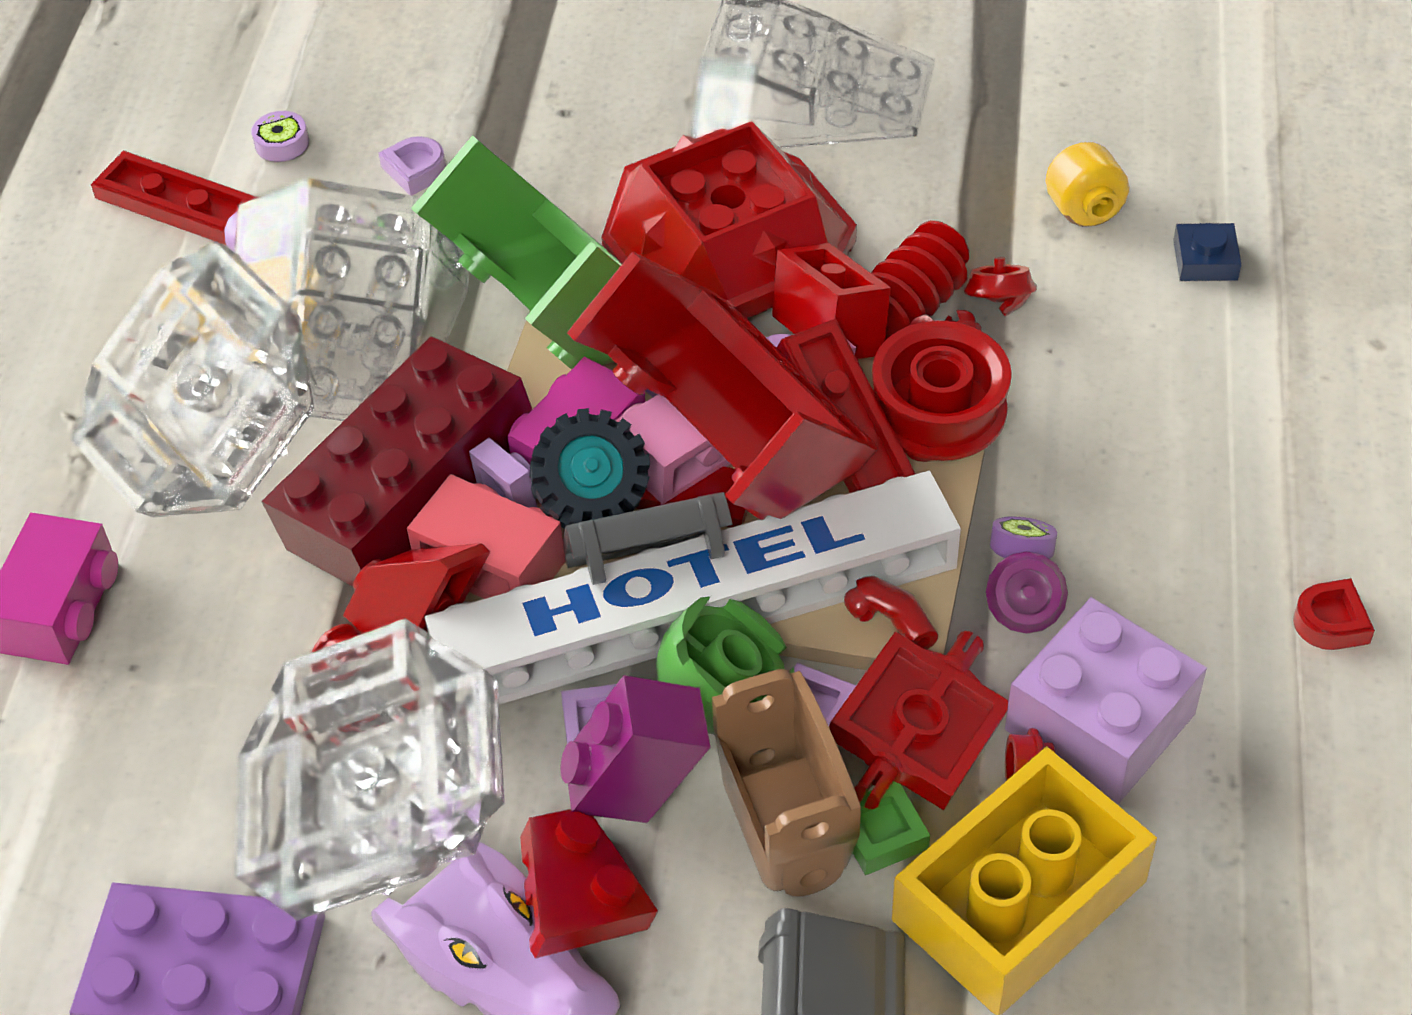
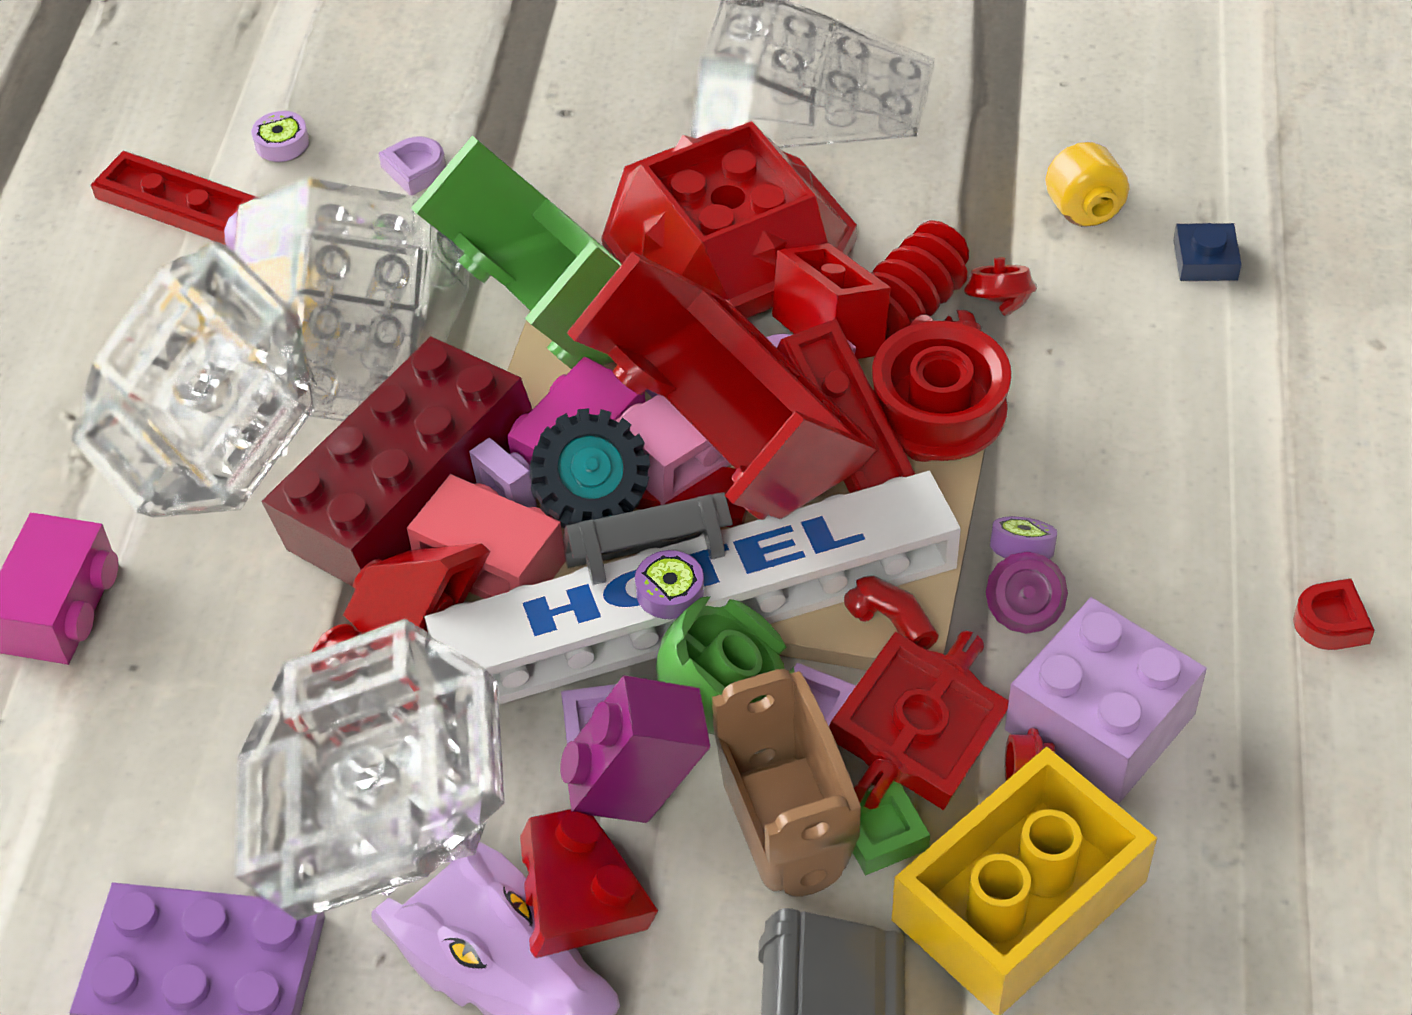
(668, 583): none -> tile

